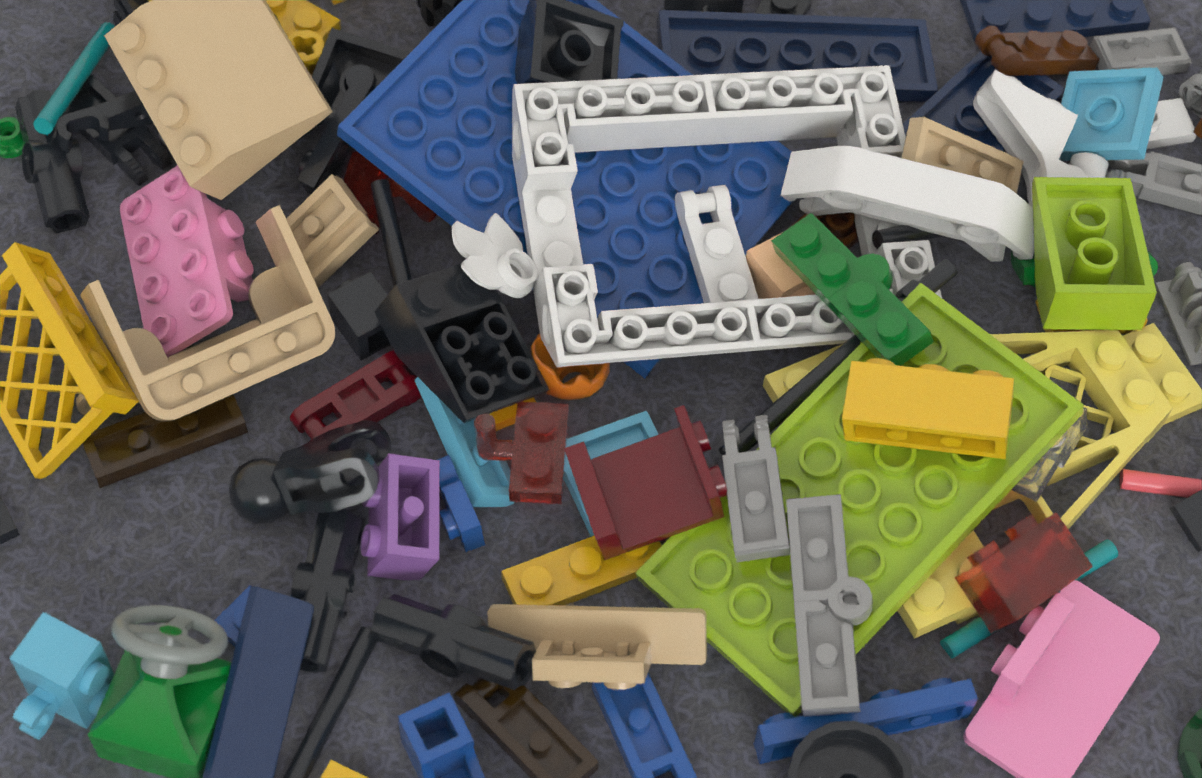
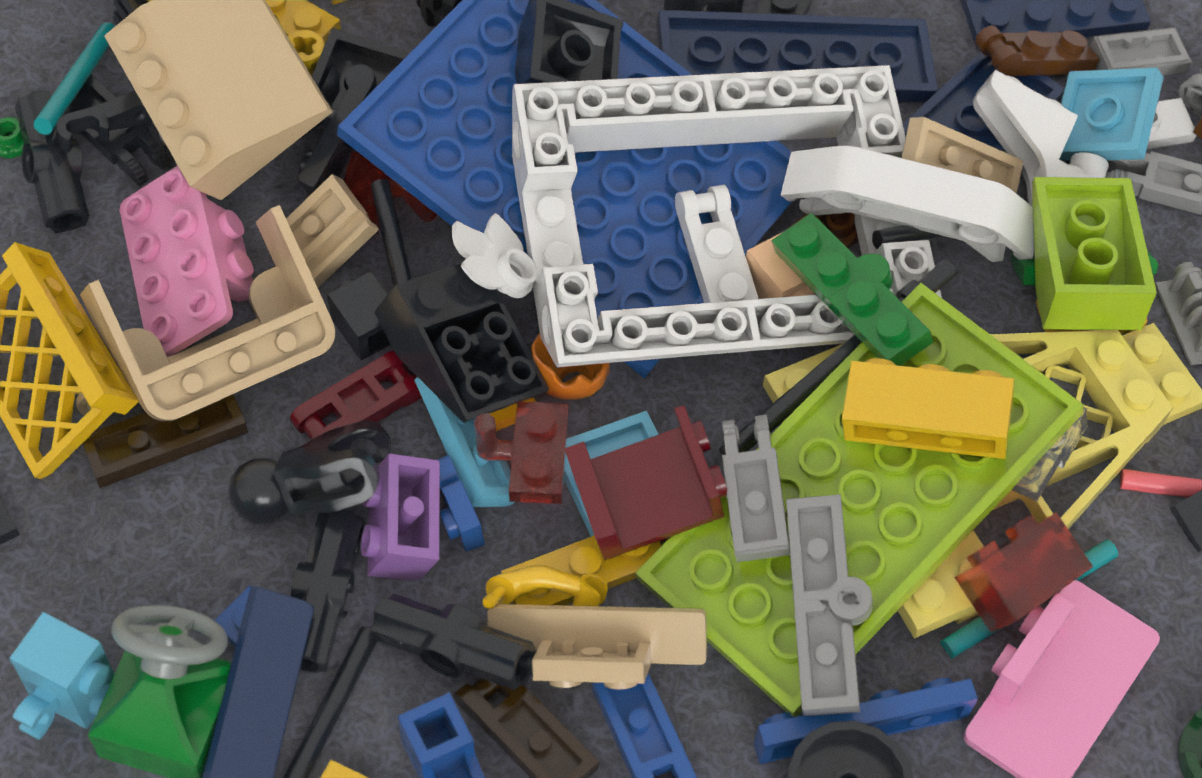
(505, 587): none -> yellow piece

